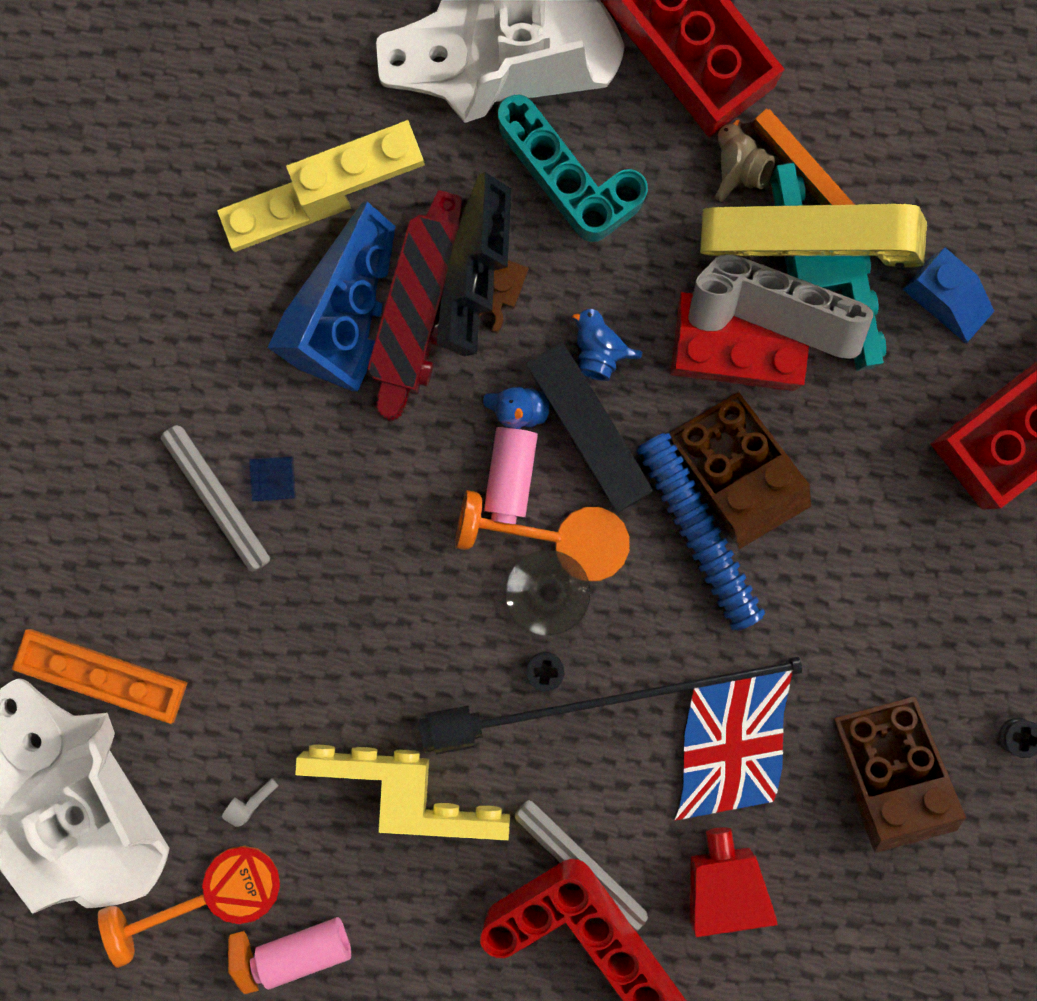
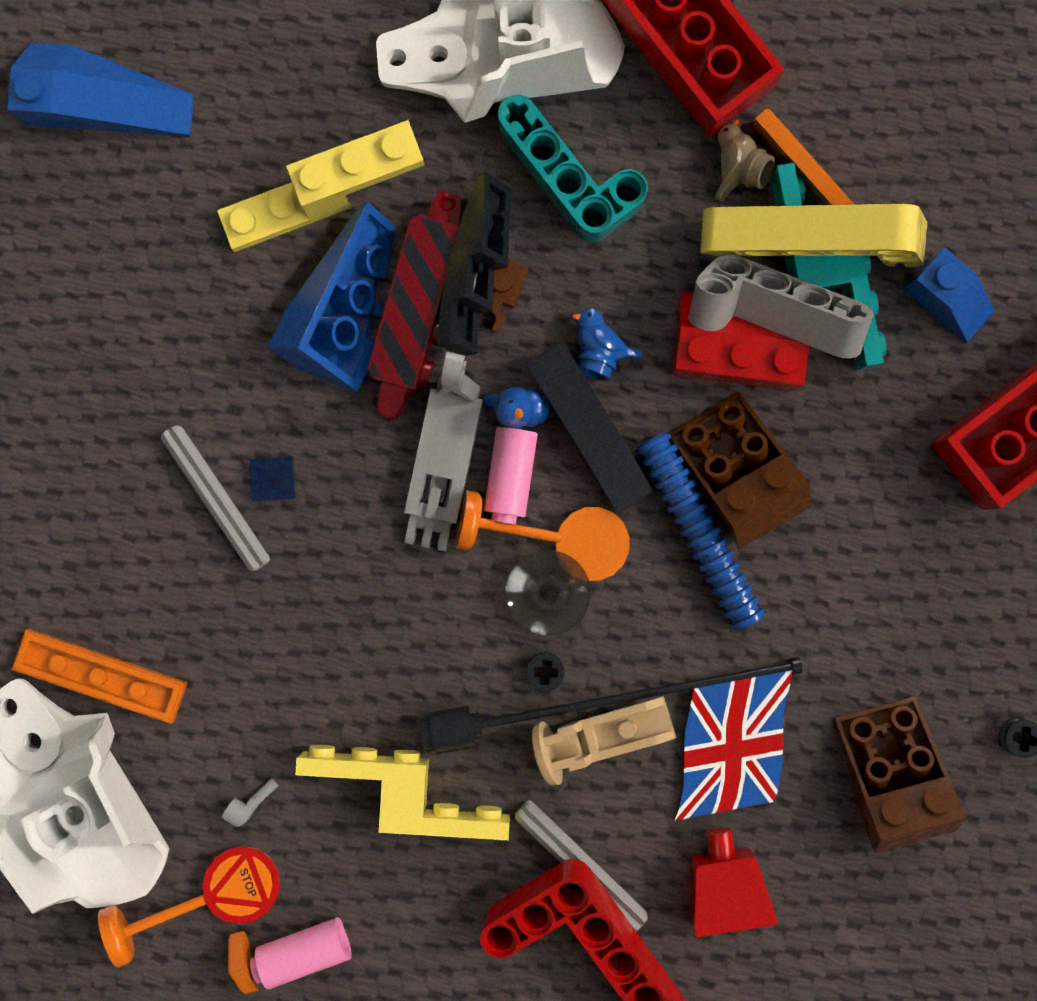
(87, 92): none -> blue wedge
(444, 453): none -> light grey hinge
(600, 737): none -> tan piece

